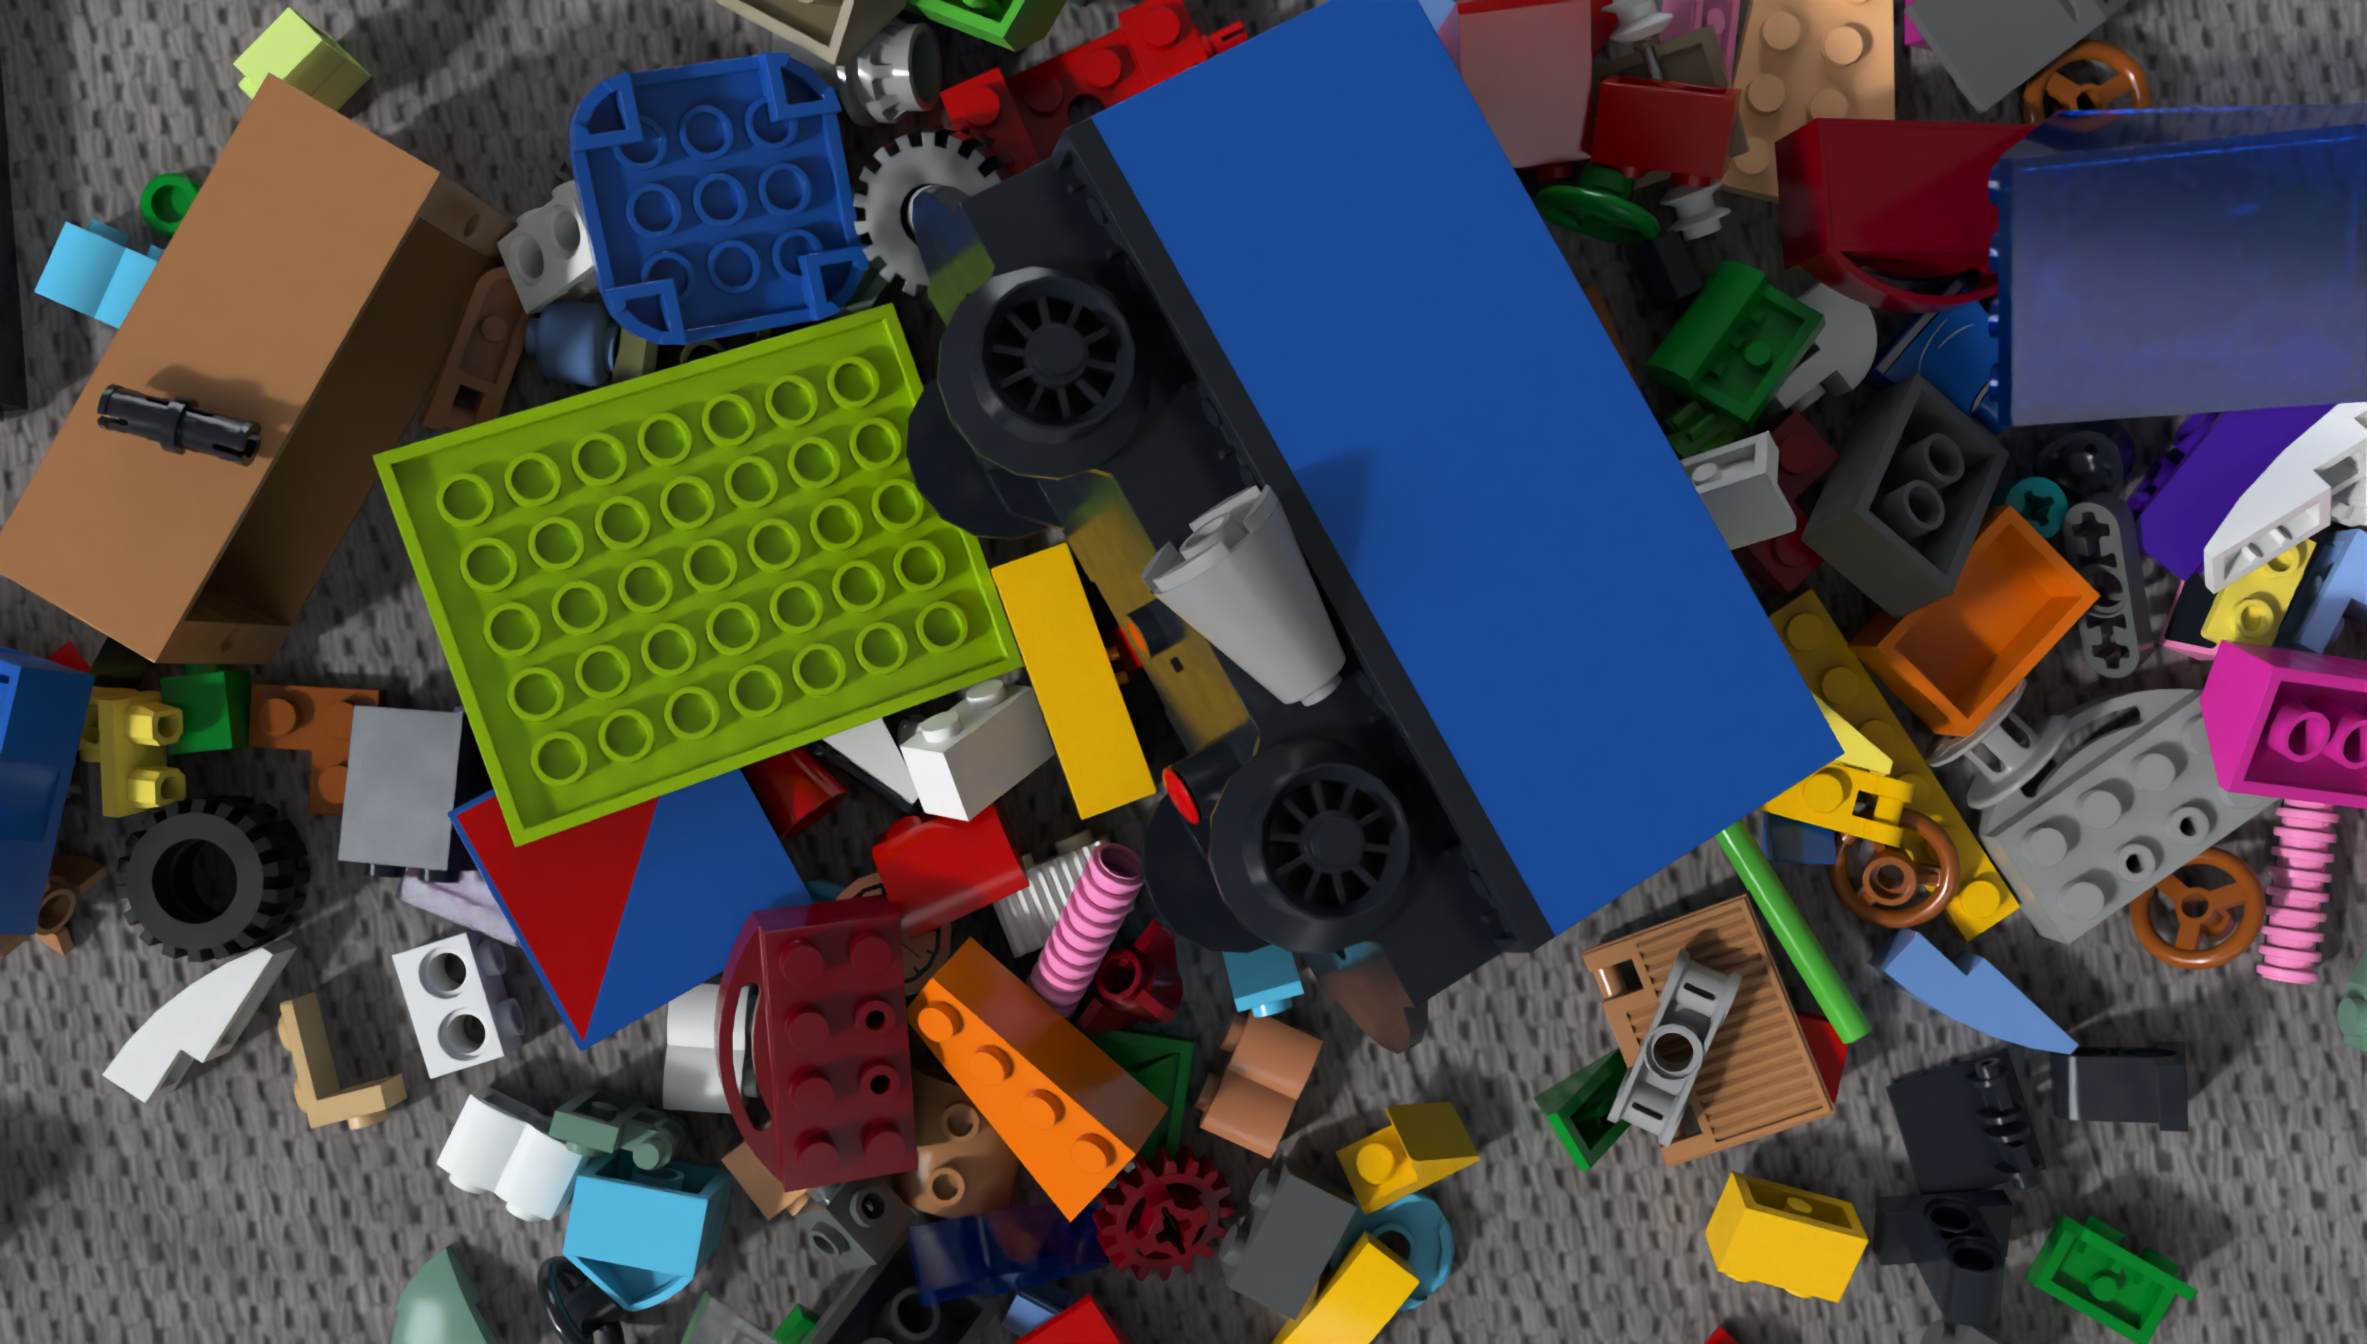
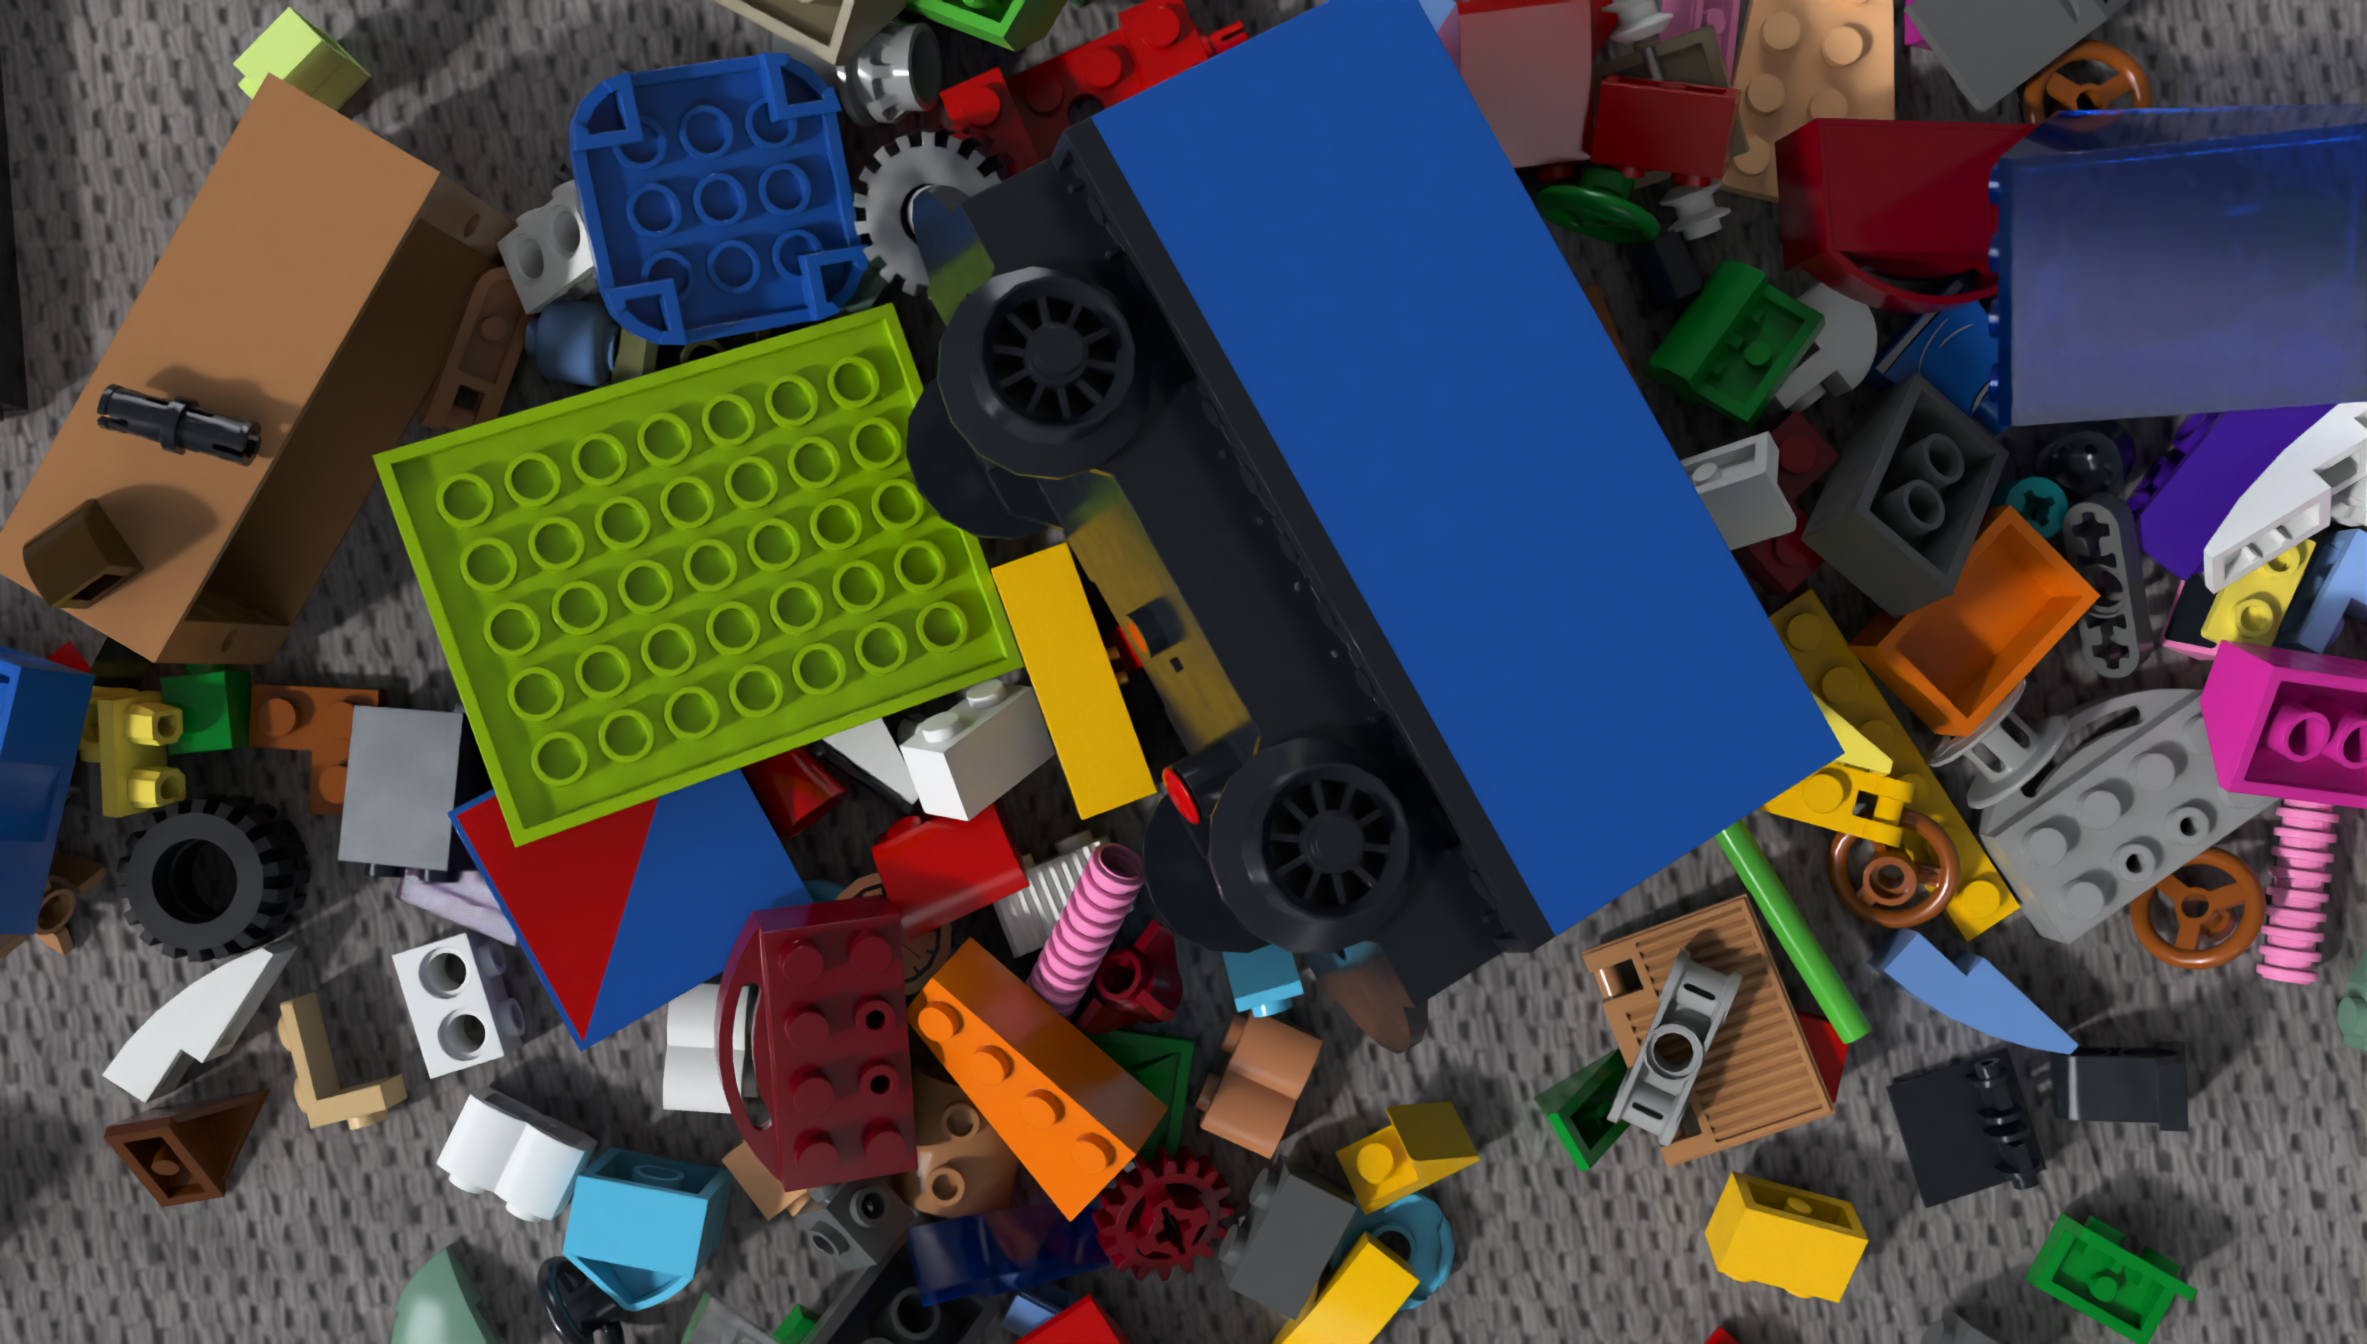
(79, 558): none -> dark brown brick
(96, 272): medium azure brick -> none
(167, 201): green tile -> none
(188, 1147): none -> reddish brown slope
(605, 1121): sand green plate -> none
(1252, 596): light grey cone -> none
(1699, 430): bright green gear -> none
(1796, 841): blue slope -> none
(1956, 1244): black tile -> none

